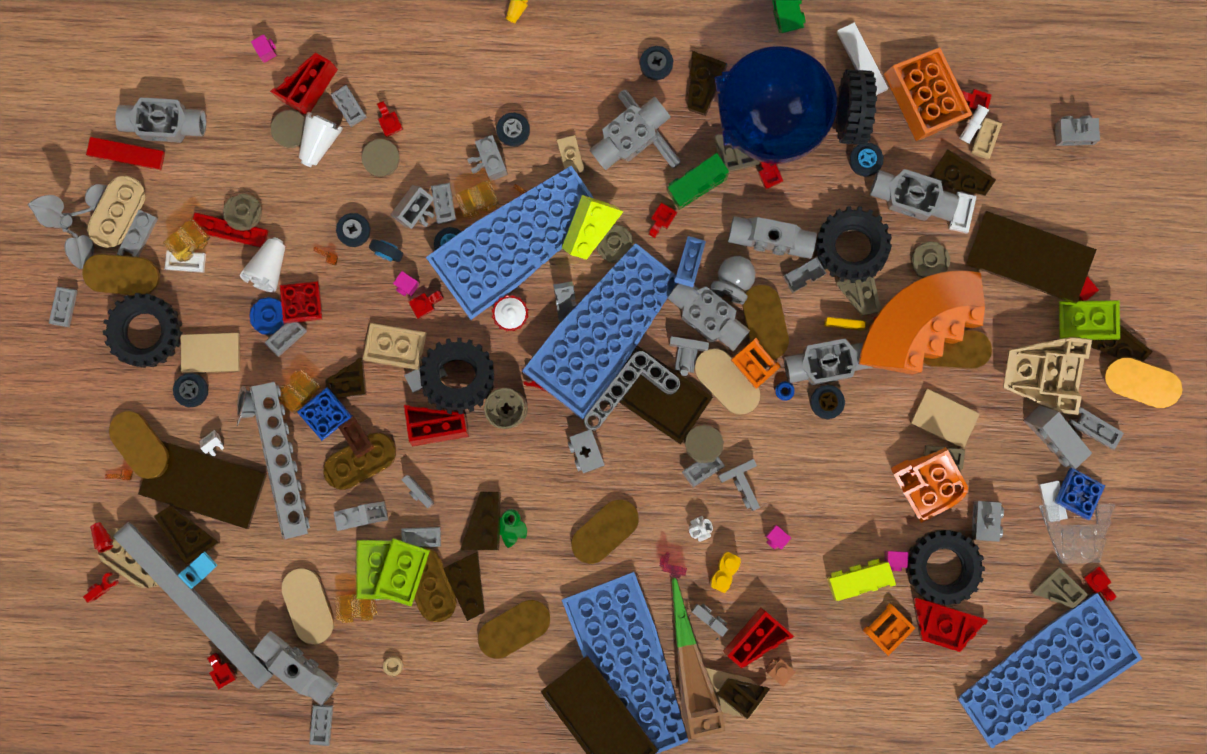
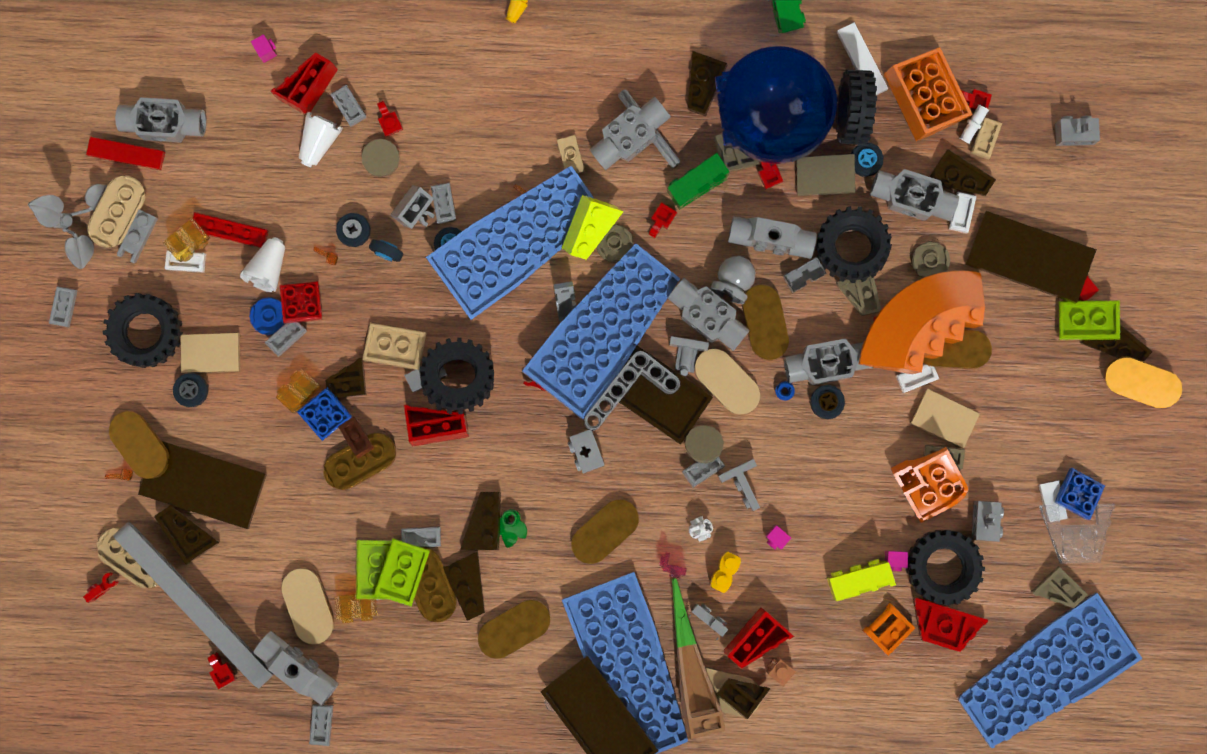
(101, 538): red cone -> none
(120, 274): pearl gold tile -> none
(198, 570): medium azure bracket -> none
(210, 441): white tile -> none
(242, 212): dark tan tile -> none
(244, 405): light grey piece -> none
(288, 128): dark tan tile -> none
(301, 524): light grey brick -> none
(360, 515): light grey bracket -> none
(393, 666): tan tile -> none
(405, 284): dark pink plate -> none
(417, 492): light grey plate -> none
(423, 304): red plate -> none
(477, 199): clear yellow brick -> none
(490, 159): light grey brick -> none
(499, 417): dark tan wheel -> none
(510, 313): white piece -> none
(513, 123): black wheel -> none
(656, 69): black wheel -> none
(690, 261): medium blue plate -> none
(750, 367): orange plate -> none
(826, 175): none -> dark tan tile
(844, 323): yellow tile -> none
(909, 382): none -> white tile
(1049, 372): tan wedge -> none
(1058, 436): light grey wedge -> none
(1097, 429): light grey hinge -> none
(1099, 582): red plate -> none

